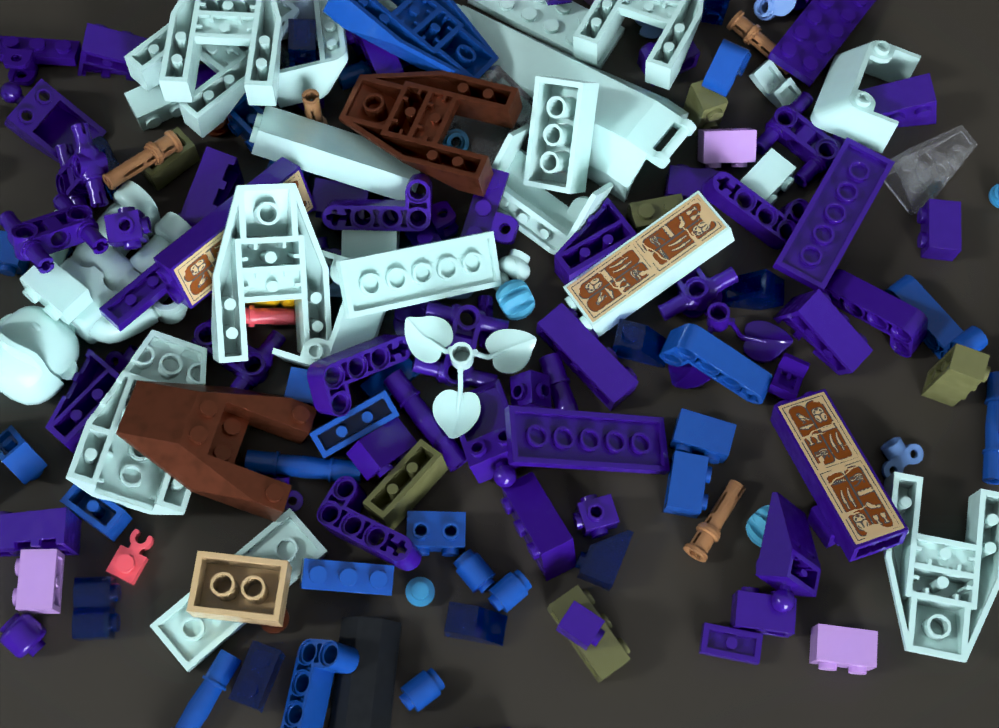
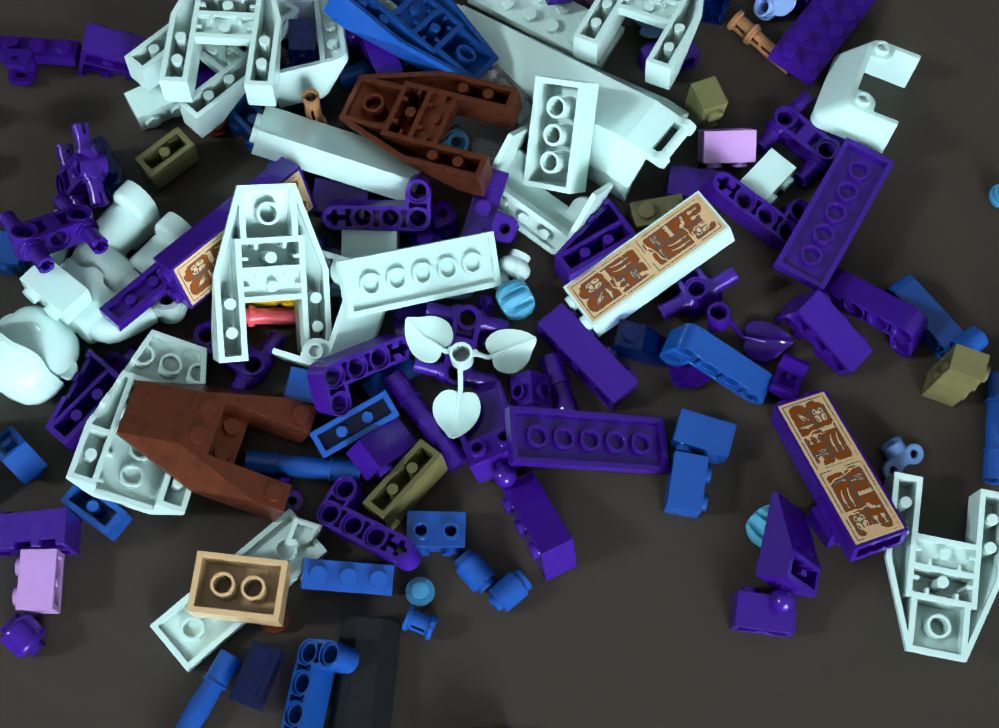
(50, 118): dark purple slope -> none
(95, 608): clear blue brick -> none
(127, 228): dark purple brick -> none
(130, 562): coral plate -> none
(152, 154): medium nougat pin -> none
(212, 185): dark purple wedge -> none
(302, 533): none -> light aqua tile
(420, 622): none -> blue bush
(421, 690): blue brick -> none
(475, 624): clear blue slope -> none
(581, 626): dark purple brick -> none
(602, 508): dark purple brick -> none
(603, 560): clear blue slope -> none
(609, 653): olive brick -> none
(709, 530): medium nougat pin -> none
(726, 65): blue beam -> none
(730, 643): dark purple plate -> none
(755, 291): clear blue slope -> none
(774, 85): light aqua slope -> none
(844, 648): lavender brick -> none
(906, 100): dark purple wedge -> none
(928, 167): clear wedge -> none
(940, 229): dark purple brick -> none

